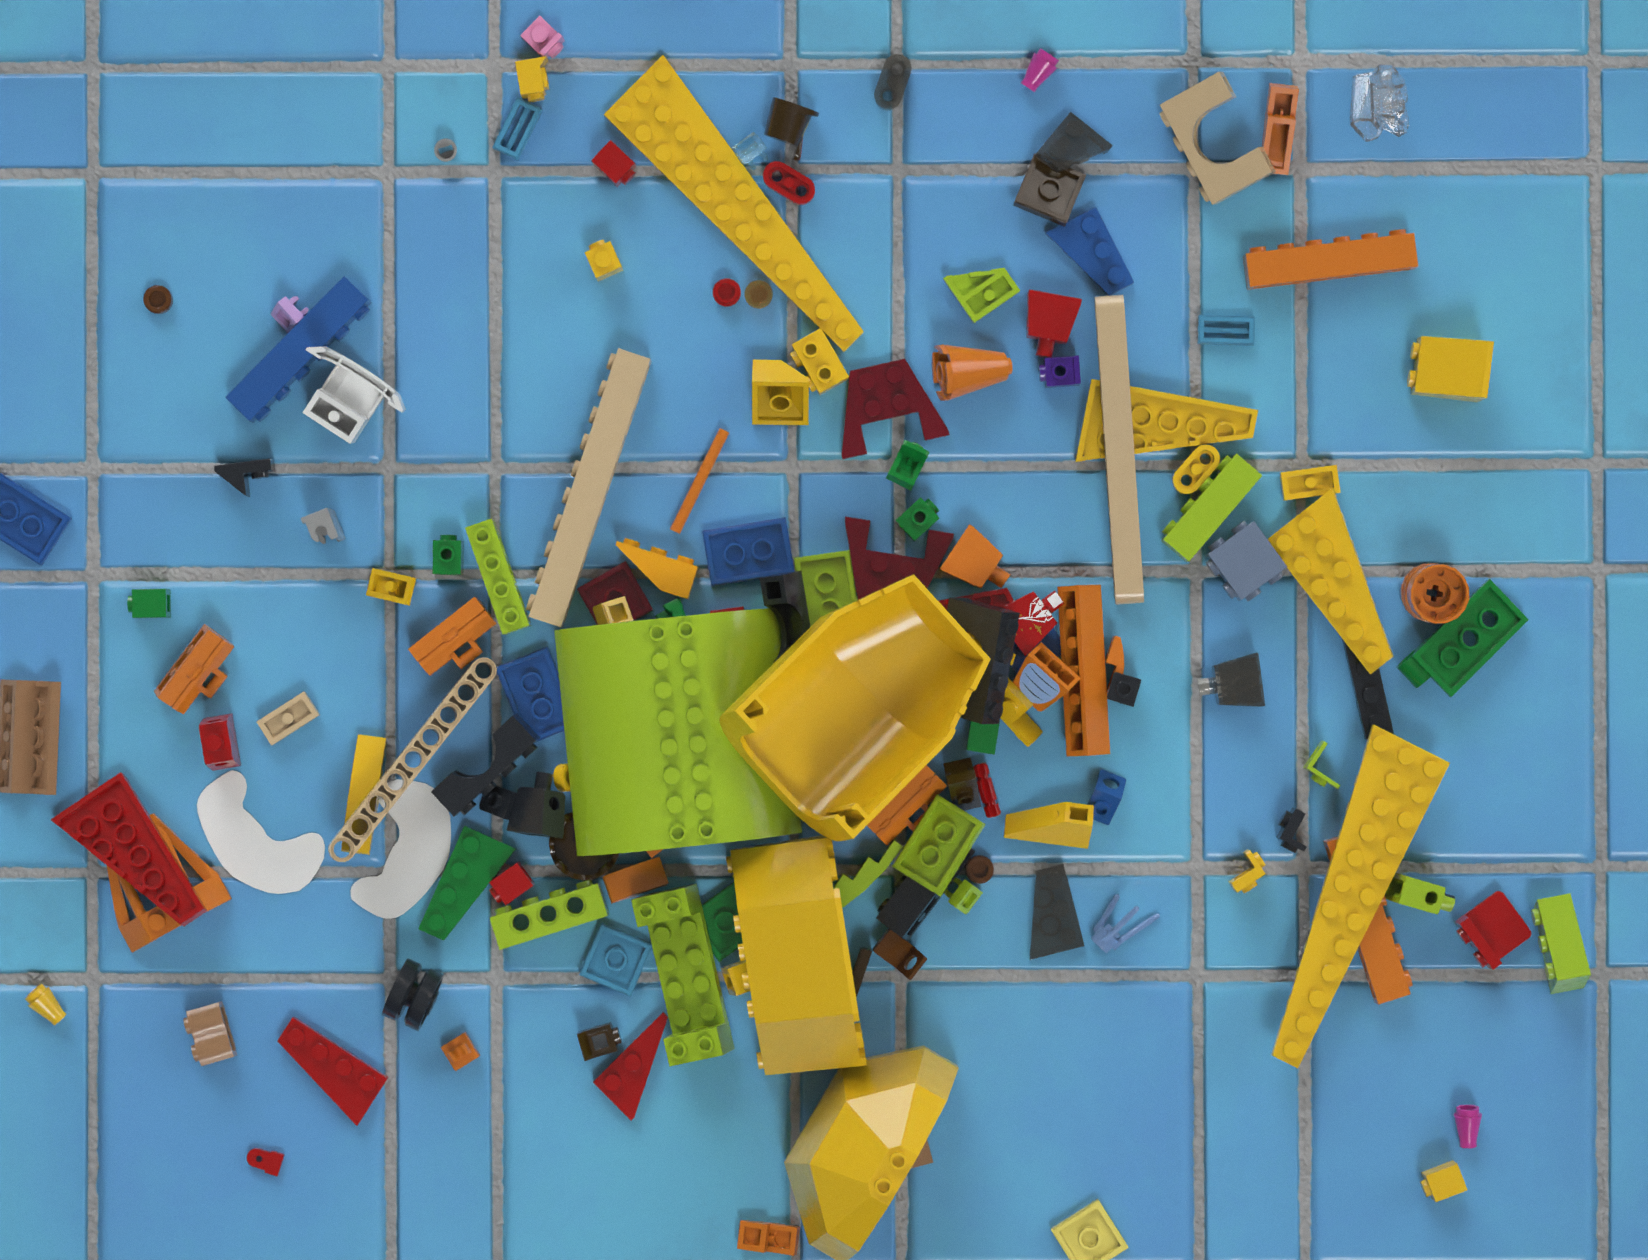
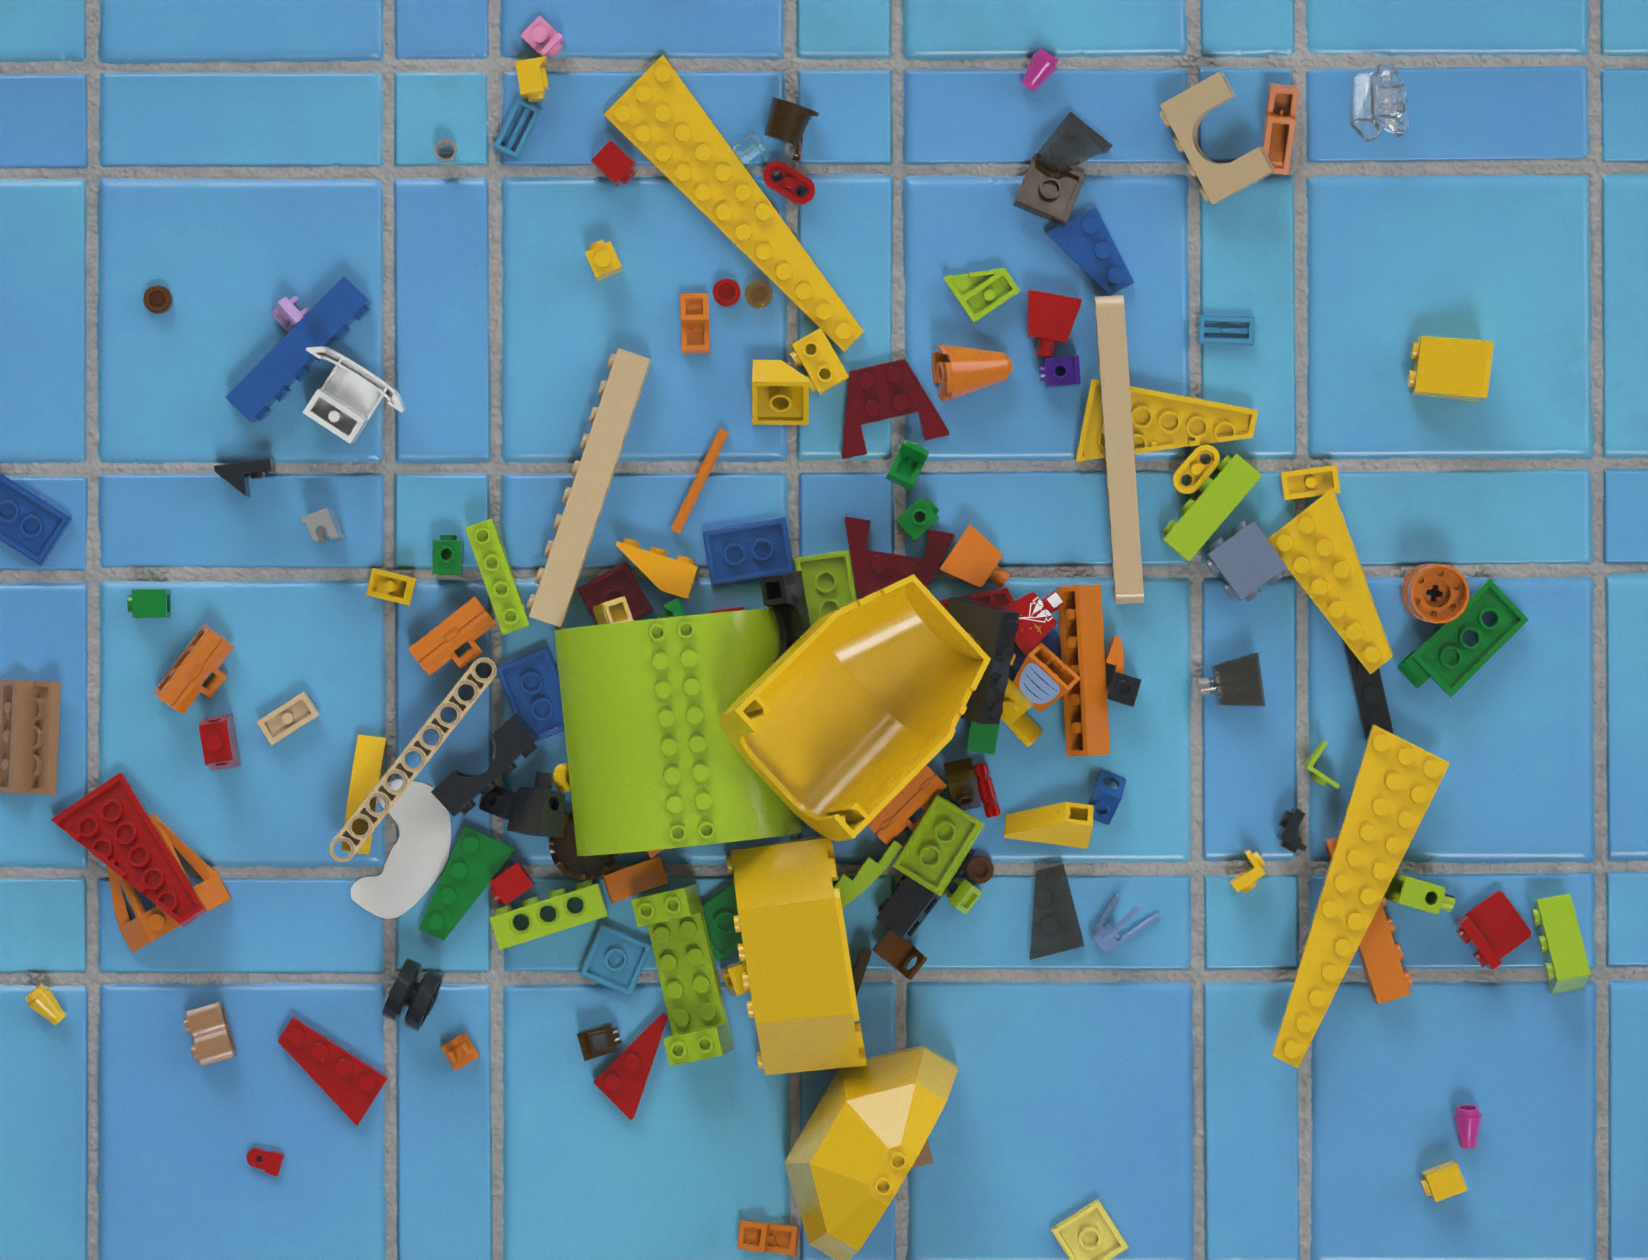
(245, 846): white sticker -> none
(695, 323): none -> orange slope
(891, 82): clear smoke plate -> none
(1331, 260): orange brick -> none

